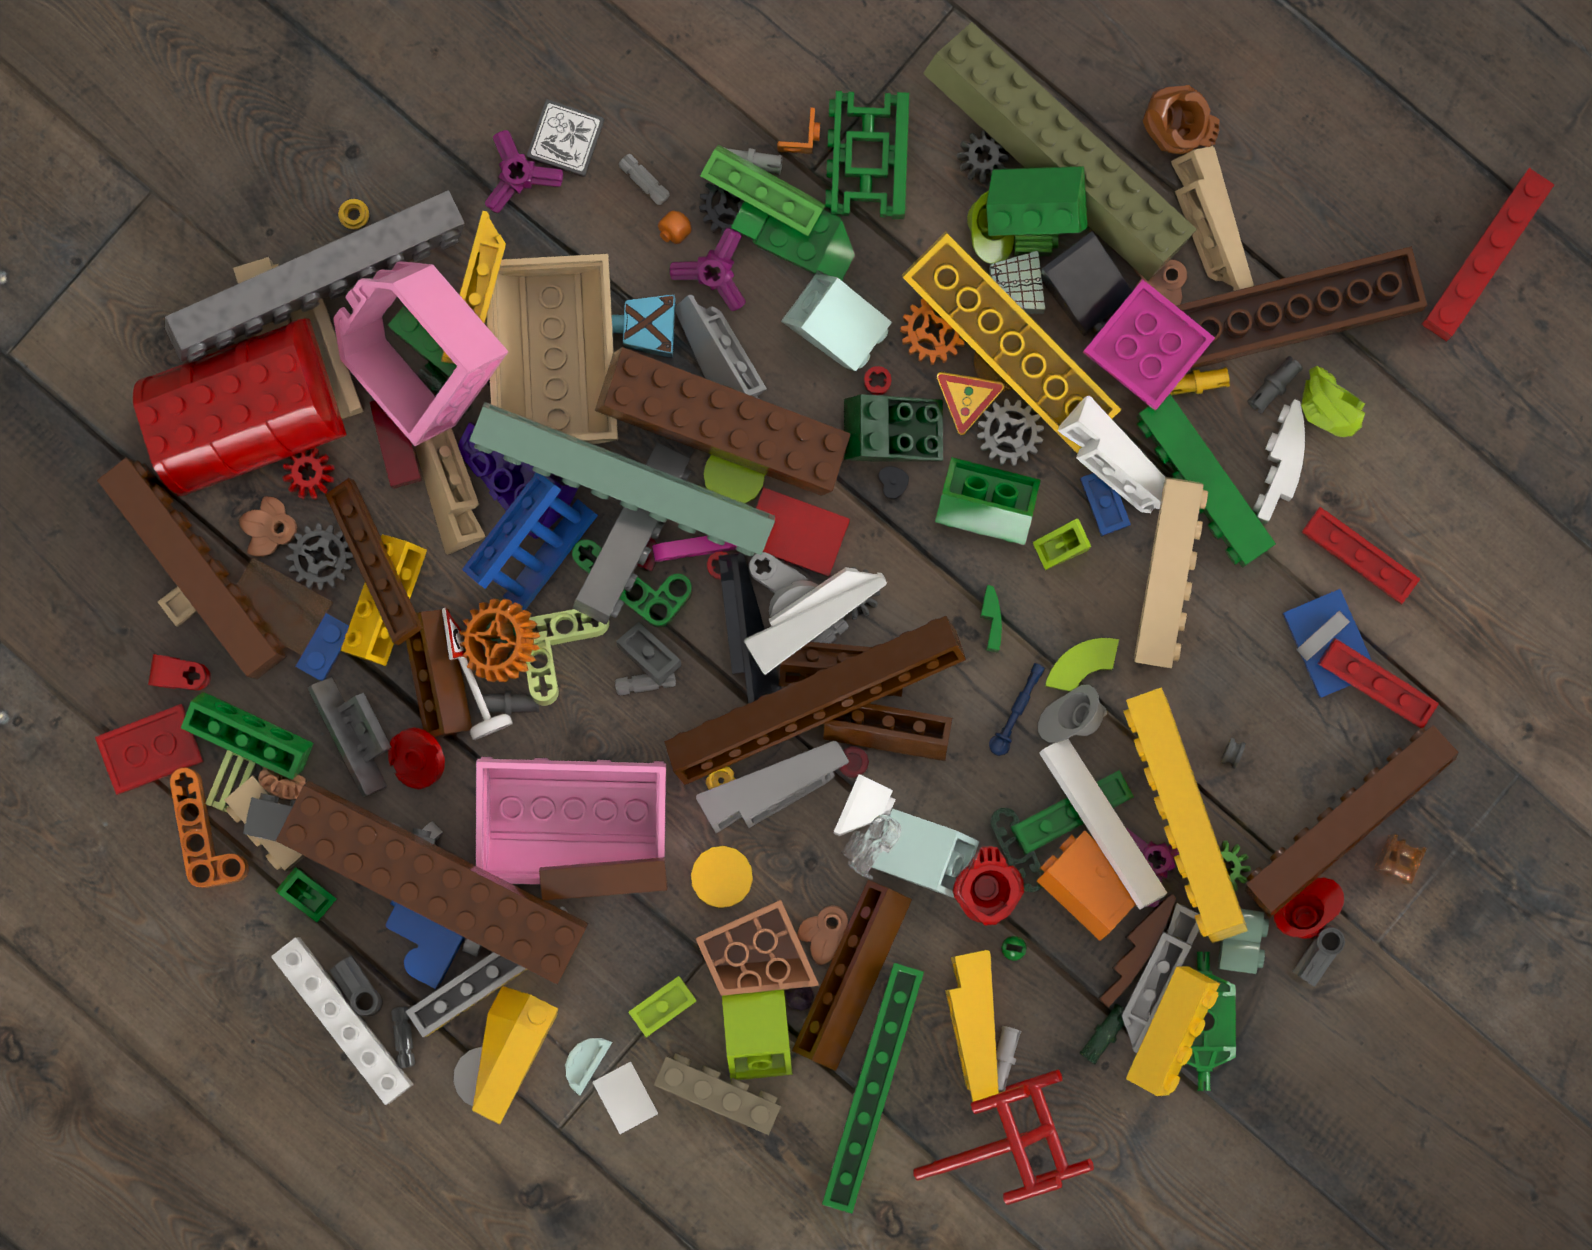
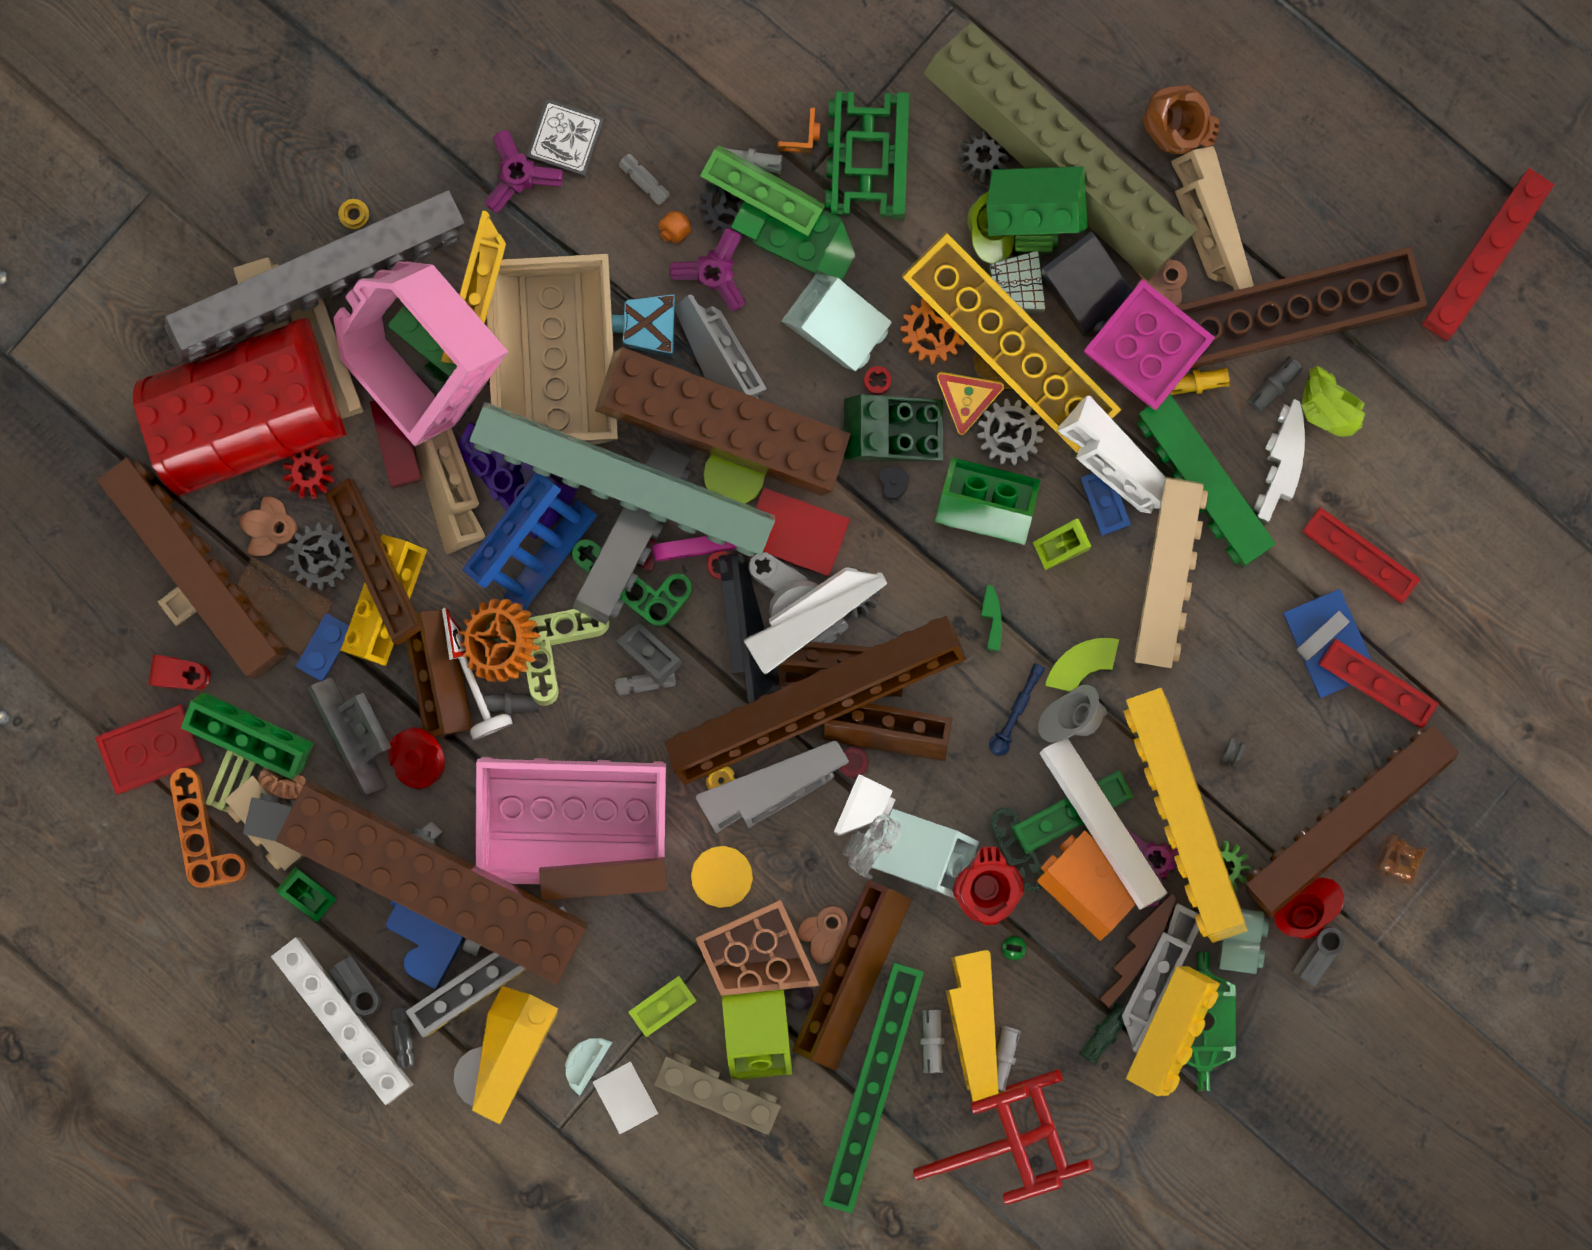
(932, 1041): none -> light grey pin

